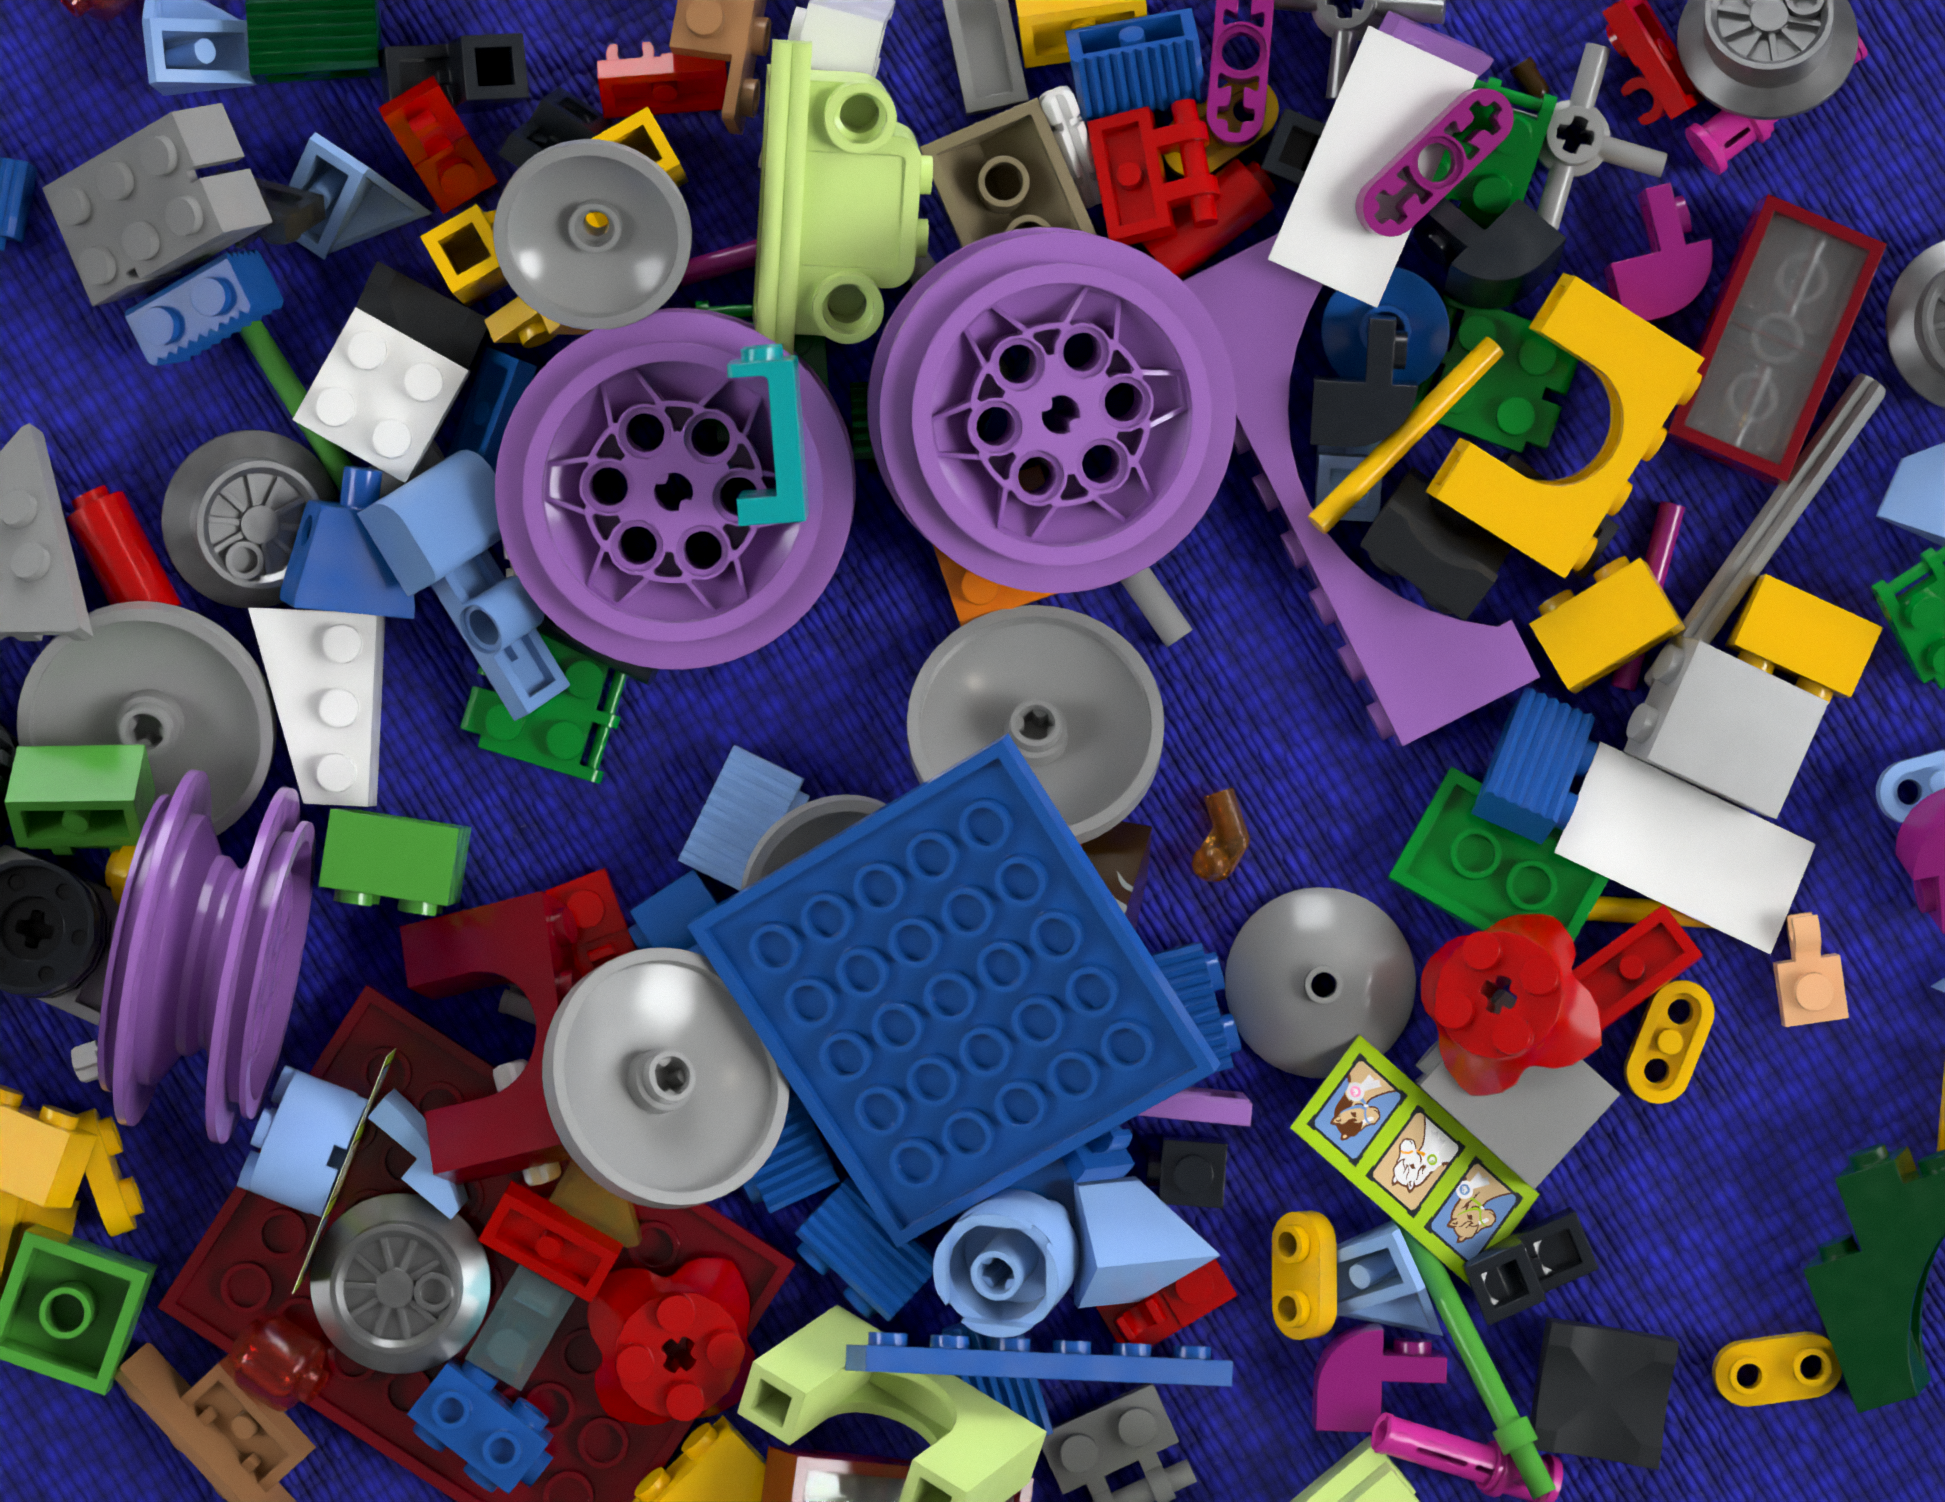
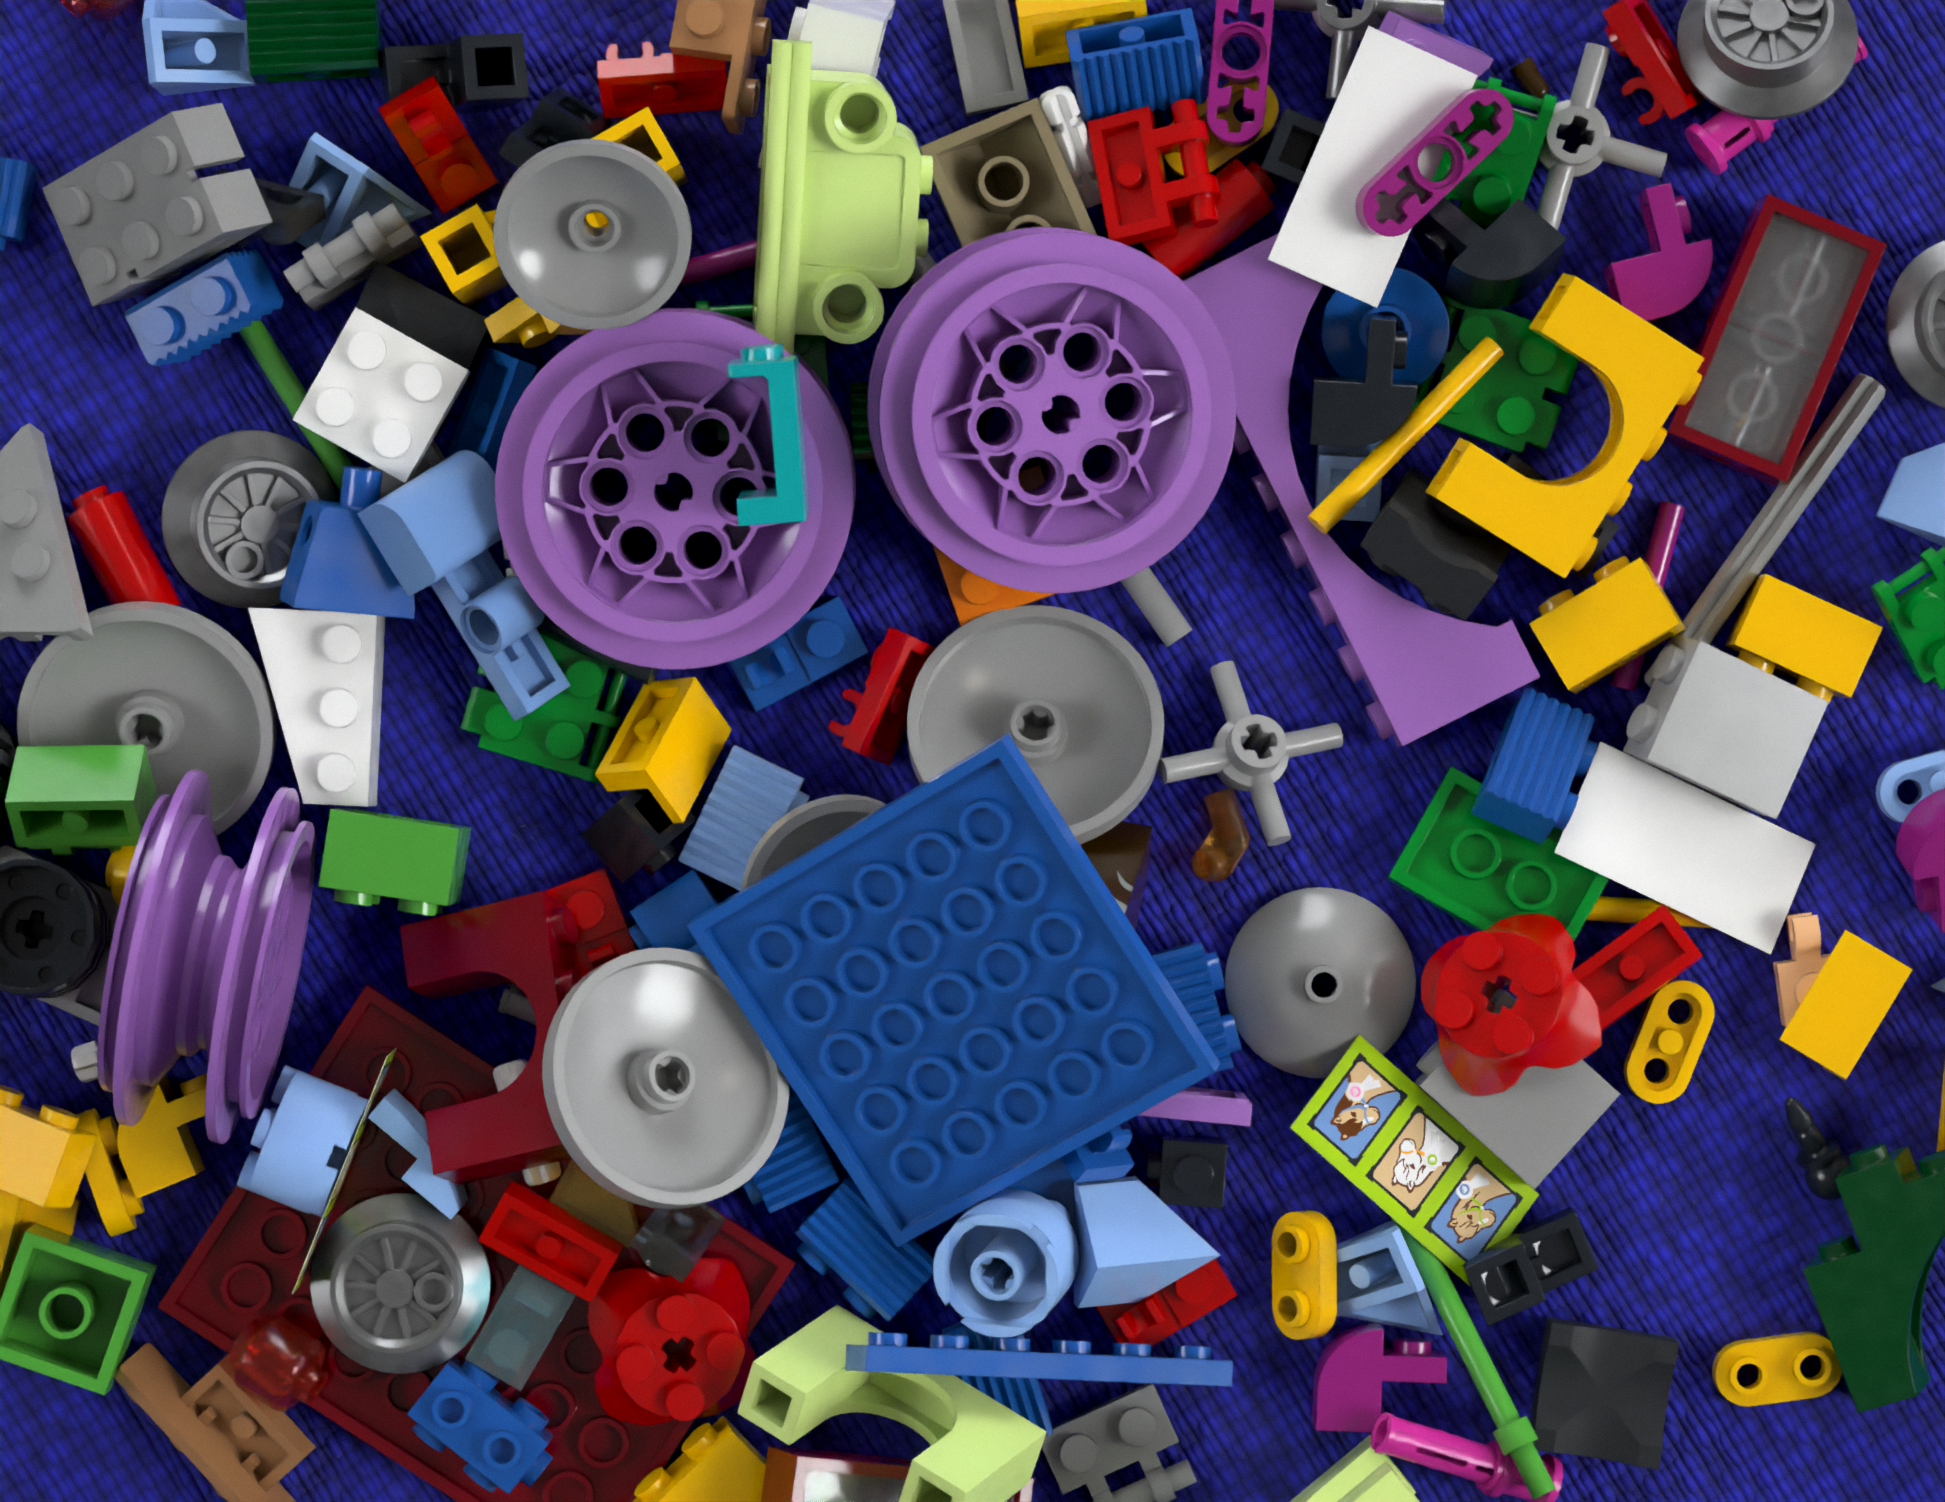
(160, 1145): none -> yellow brick
(350, 258): none -> light grey plate
(635, 835): none -> black brick
(666, 745): none -> yellow panel
(677, 1238): none -> clear smoke plate
(801, 655): none -> blue plate
(884, 705): none -> red plate
(1250, 753): none -> light grey bar
(1818, 1154): none -> black bar
(1845, 1004): none -> yellow panel

